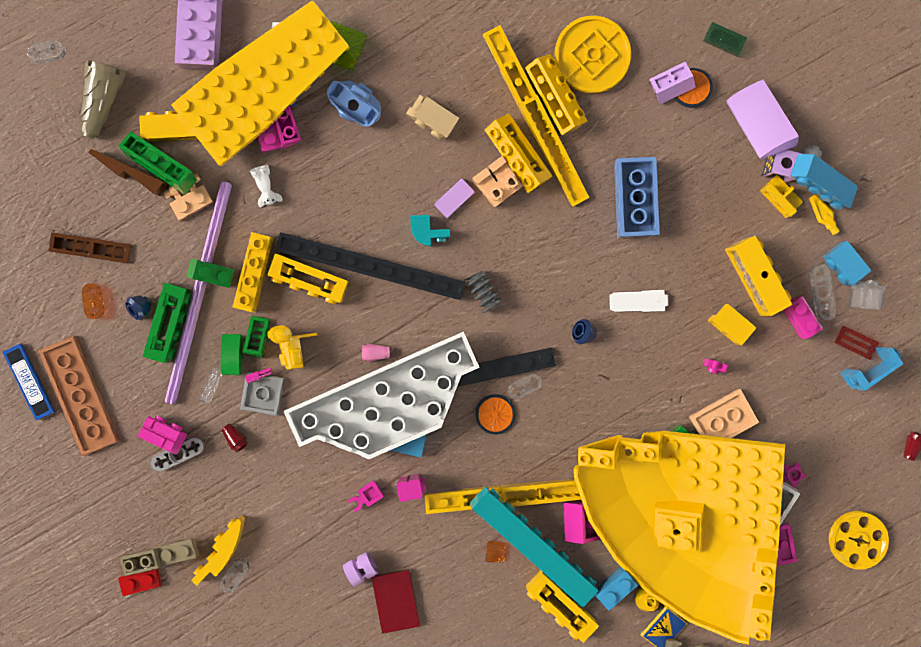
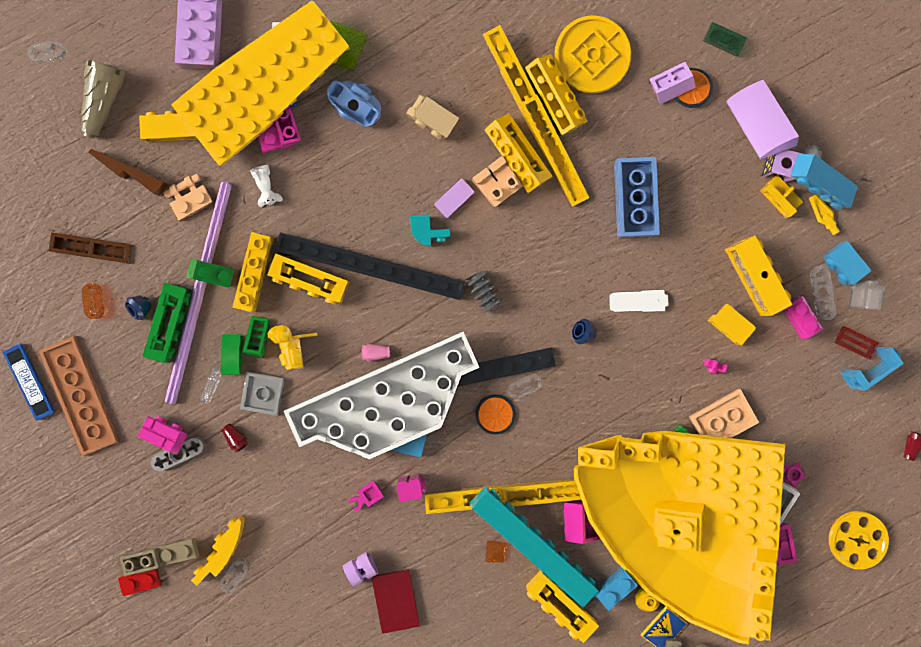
(157, 163): green brick -> none
(256, 375): dark pink pin -> none

